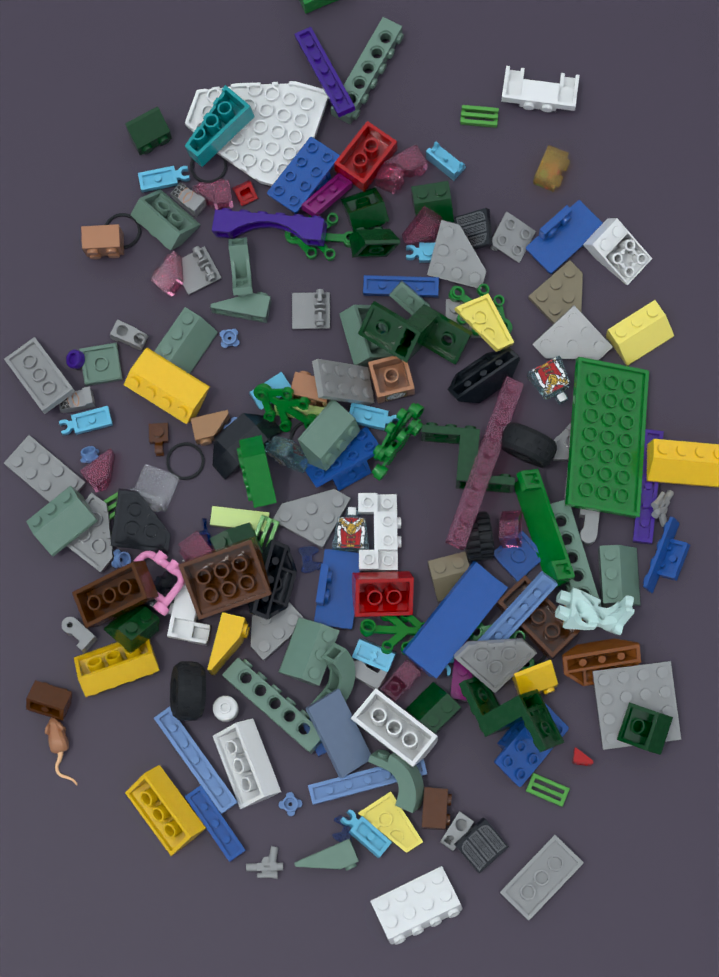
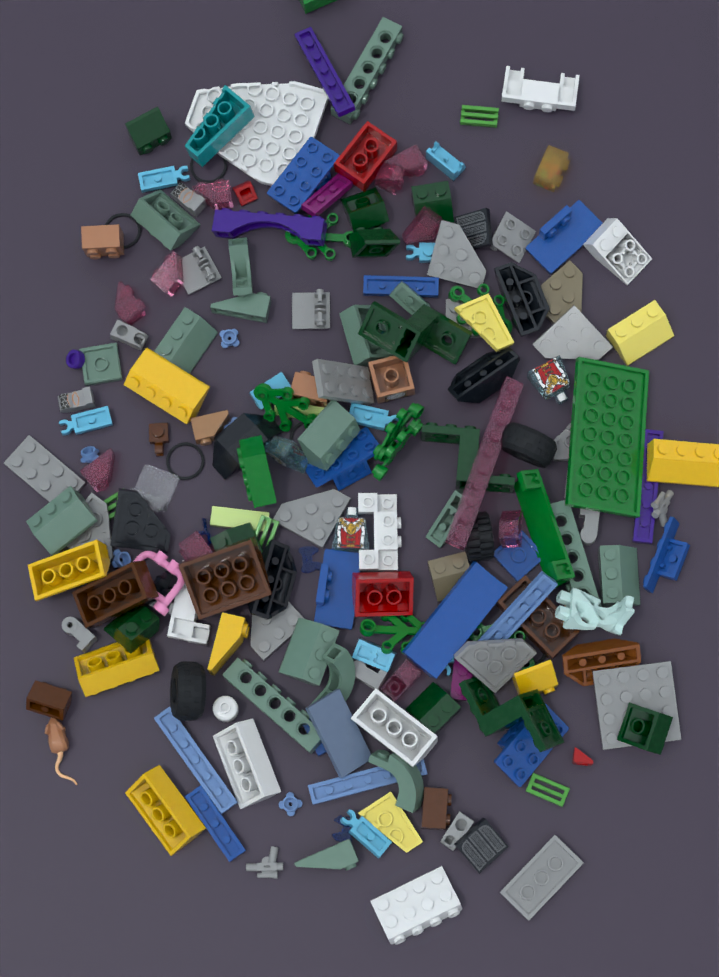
(39, 375): light grey plate -> none
(69, 569): none -> yellow slope
(127, 306): none -> clear pink slope
(441, 527): none -> sand green slope
(522, 297): none -> black wedge

